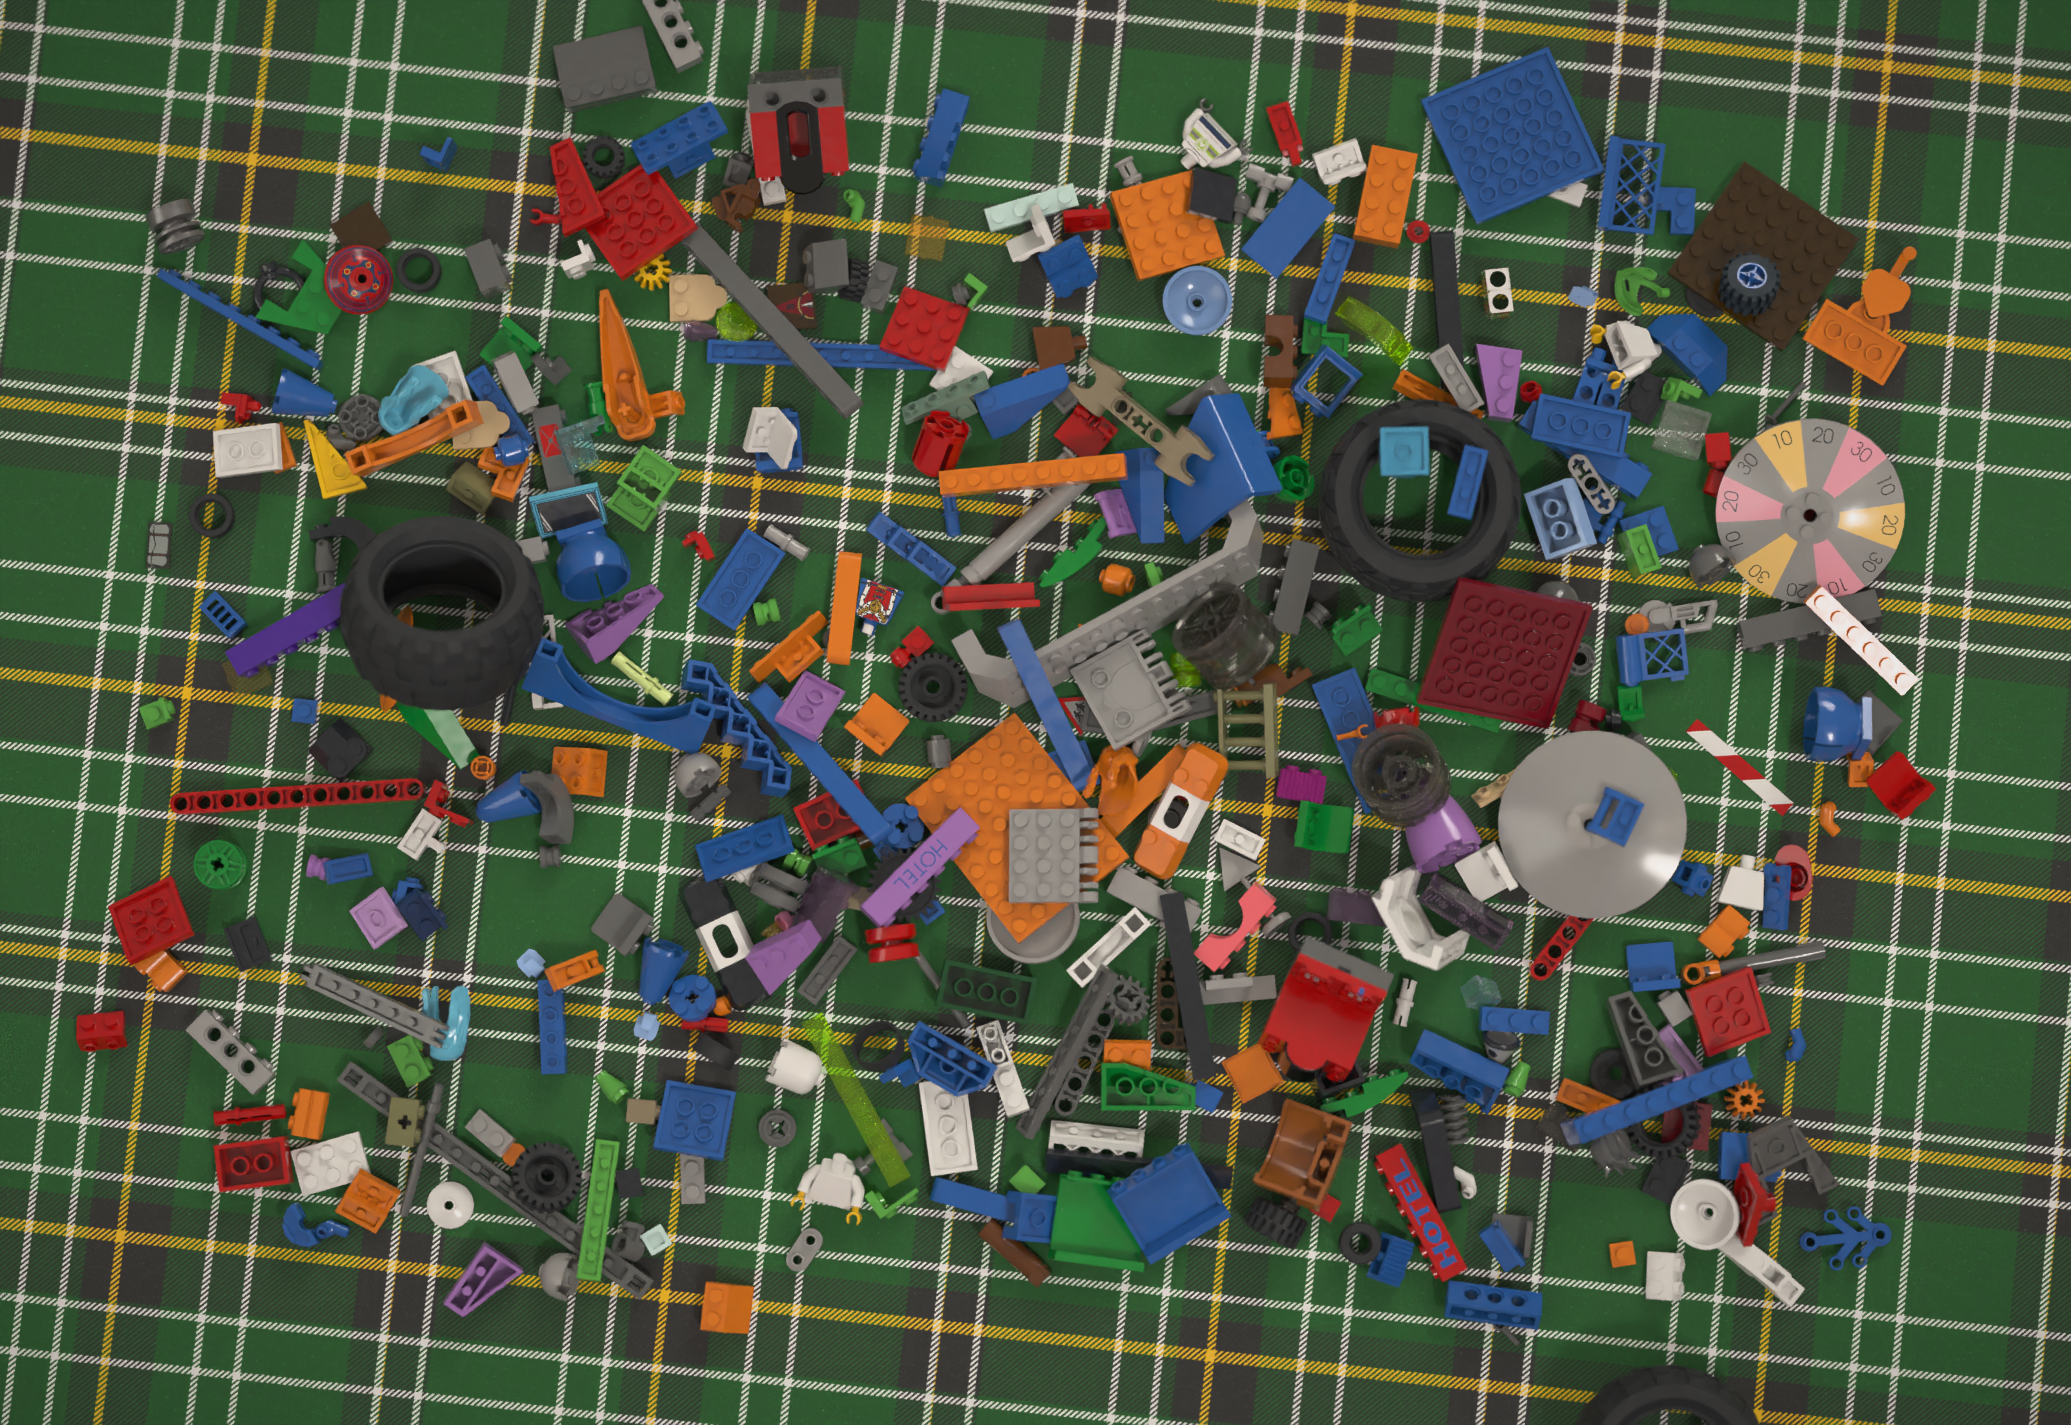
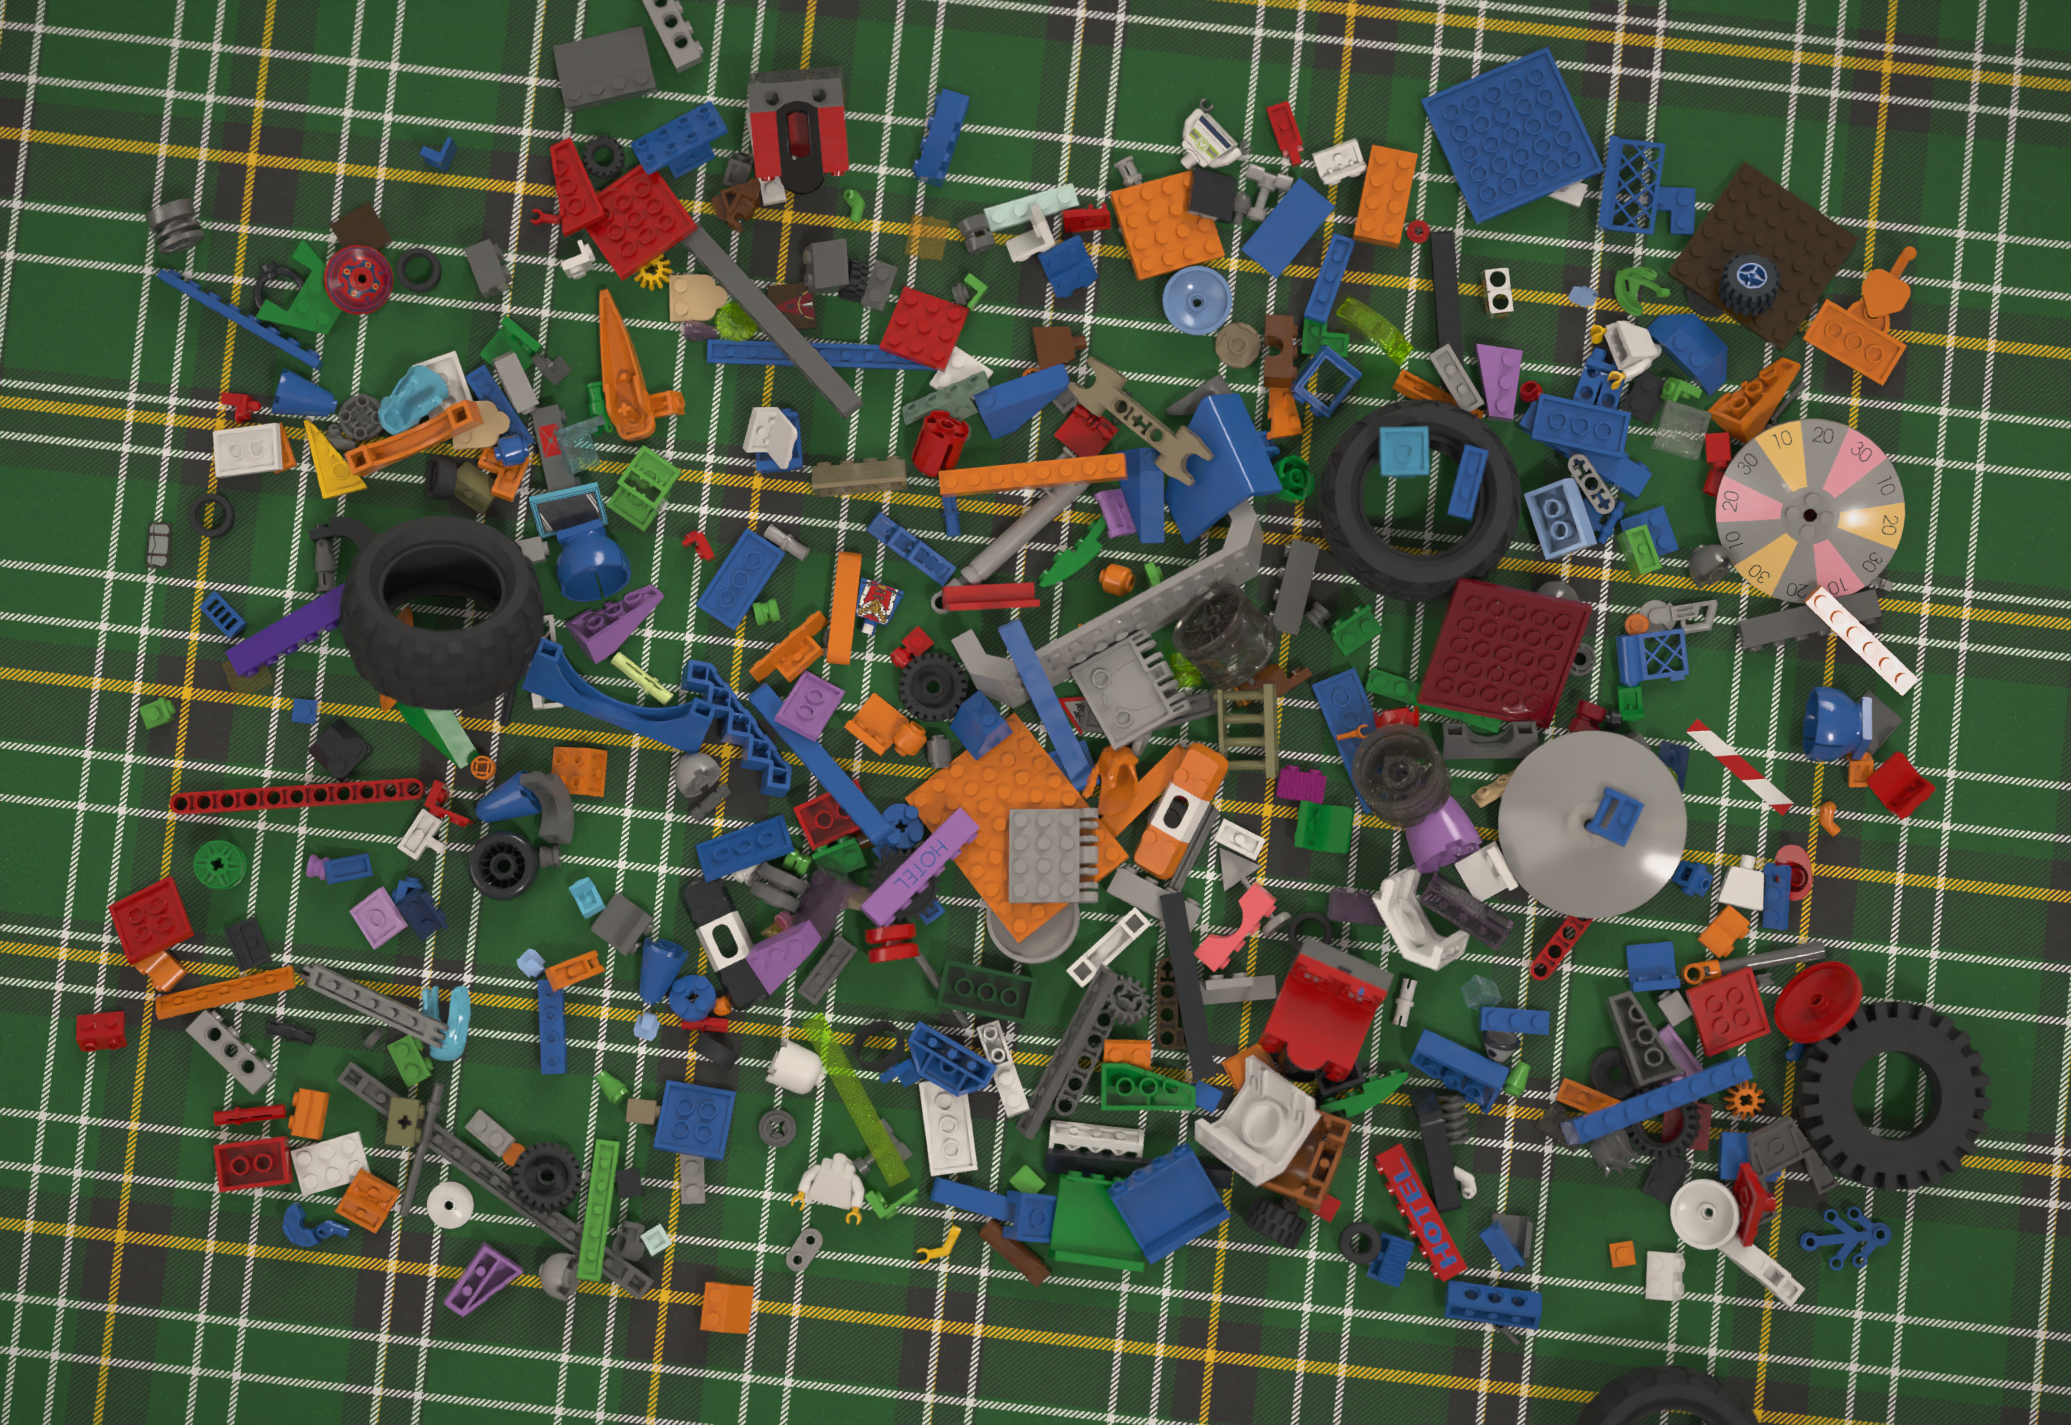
(225, 992): none -> orange plate
(291, 1032): none -> black pin
(441, 477): none -> black tyre
(485, 861): none -> black wheel
(587, 897): none -> medium azure bracket
(859, 477): none -> dark tan slope
(909, 738): none -> orange head
(942, 1251): none -> yellow arm
(974, 226): none -> dark grey wheel
(979, 725): none -> blue slope
(1193, 849): none -> dark grey axle
(1238, 345): none -> dark tan tile
(1261, 1125): none -> white panel
(1514, 742): none -> dark grey arch
(1676, 758): none -> dark blue bracket
(1750, 407): none -> orange wedge
(1818, 1002): none -> red dish
(1882, 583): none -> light grey piece
(1954, 1107): none -> black tyre

